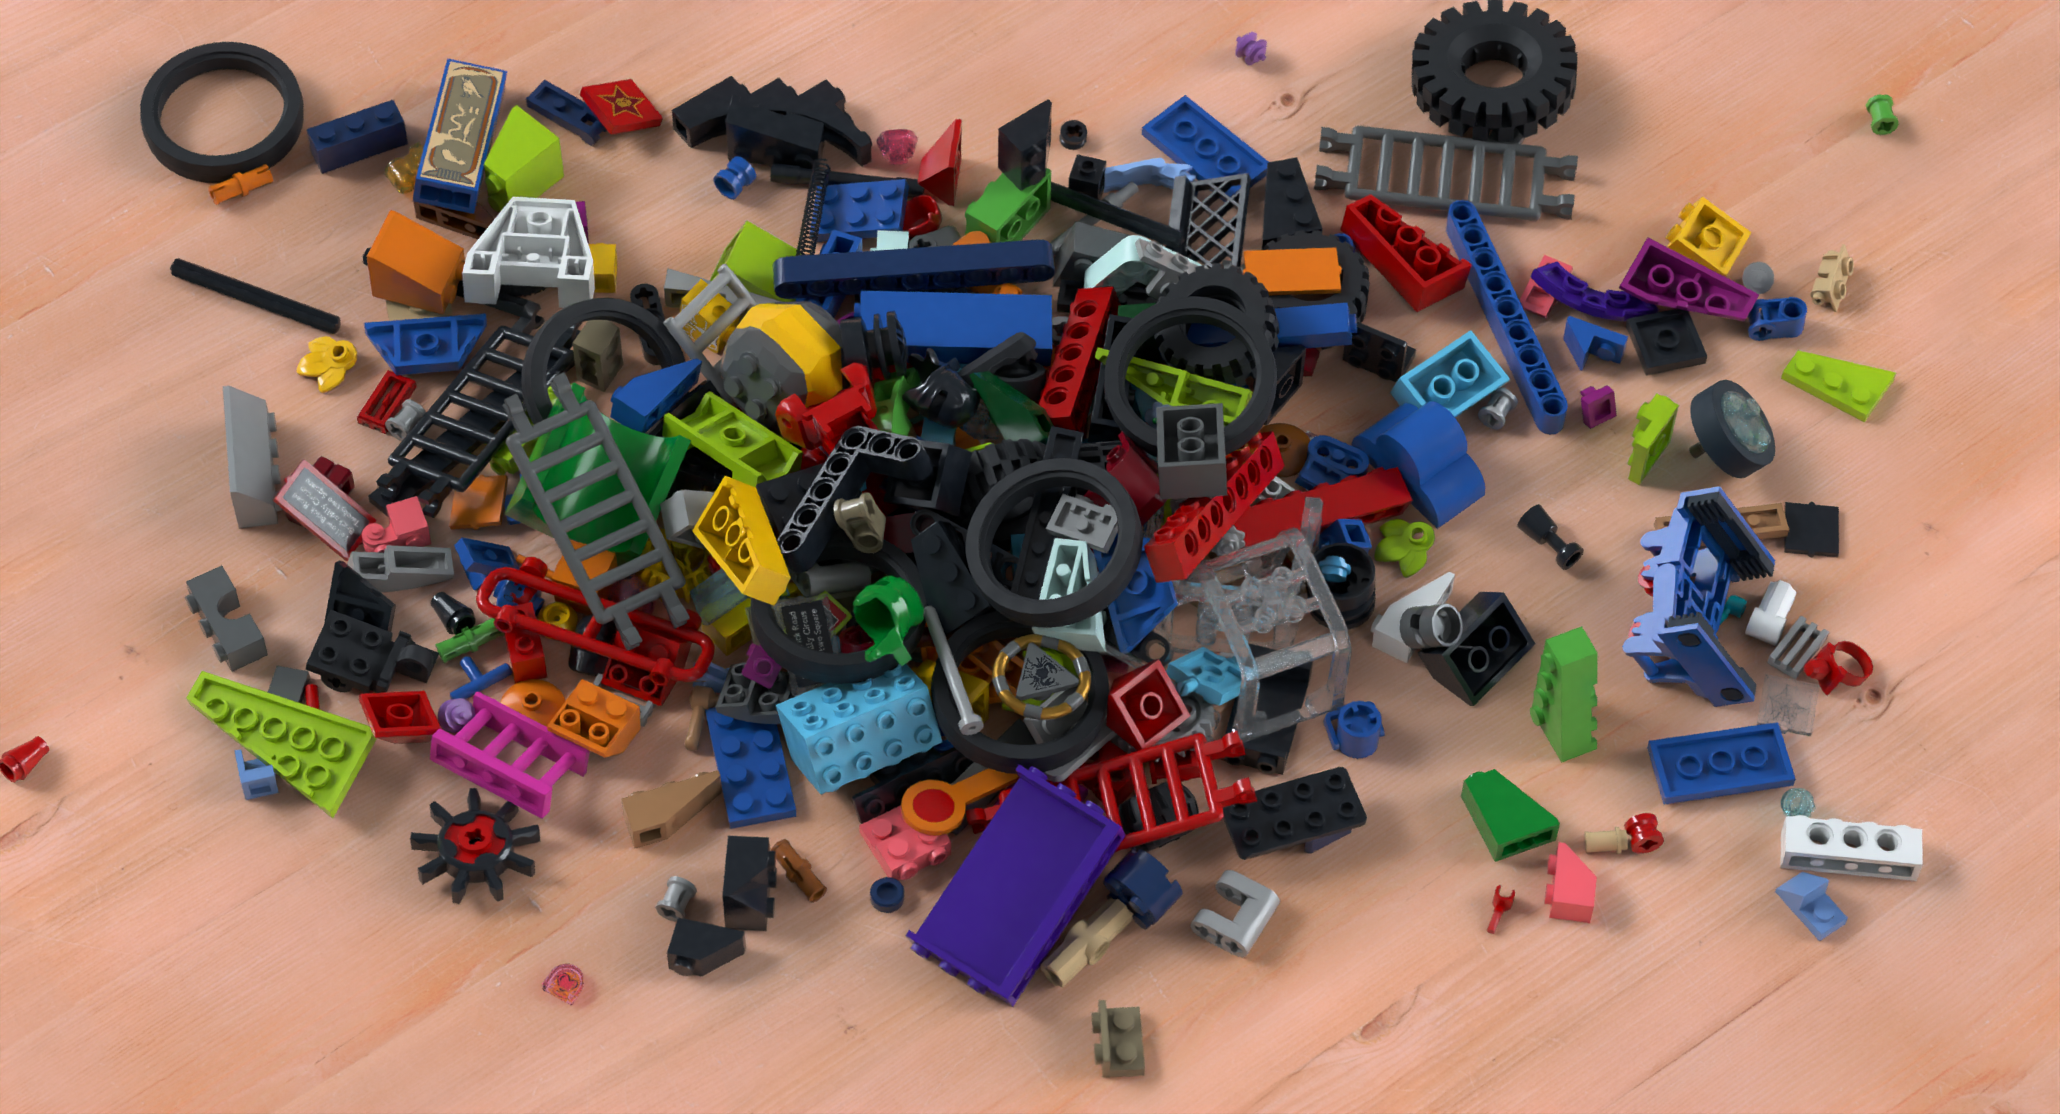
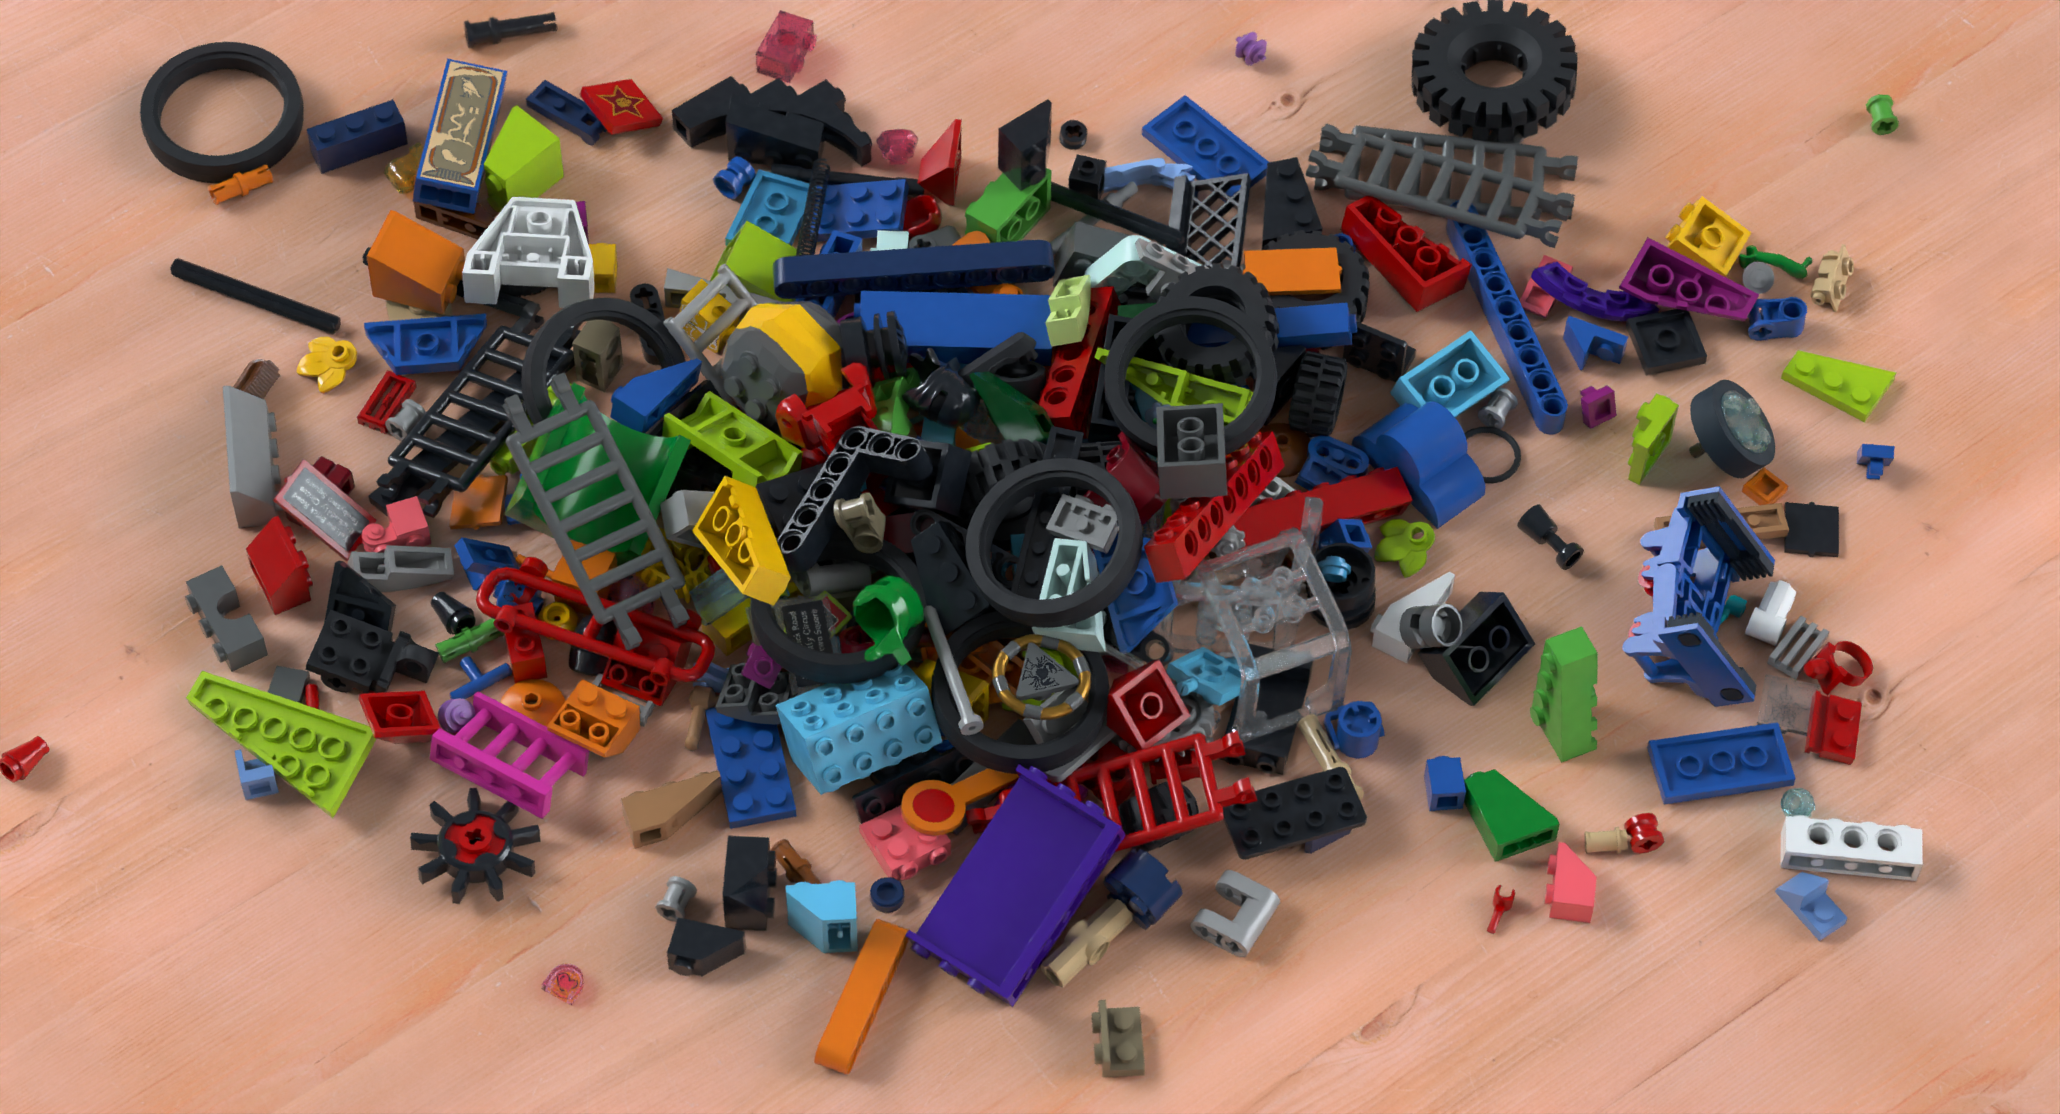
(258, 378): none -> reddish brown piece
(280, 567): none -> red slope
(494, 30): none -> black pin
(773, 205): none -> dark azure plate
(785, 46): none -> clear pink brick
(824, 914): none -> medium azure slope
(862, 997): none -> orange beam
(1069, 310): none -> yellowish green slope
(1317, 393): none -> black tyre
(1323, 748): none -> tan pin
(1444, 783): none -> blue brick
(1517, 452): none -> black tyre
(1525, 225): none -> dark grey bar
(1765, 487): none -> orange tile
(1789, 266): none -> green piece
(1833, 727): none -> red plate
(1875, 458): none -> blue tile

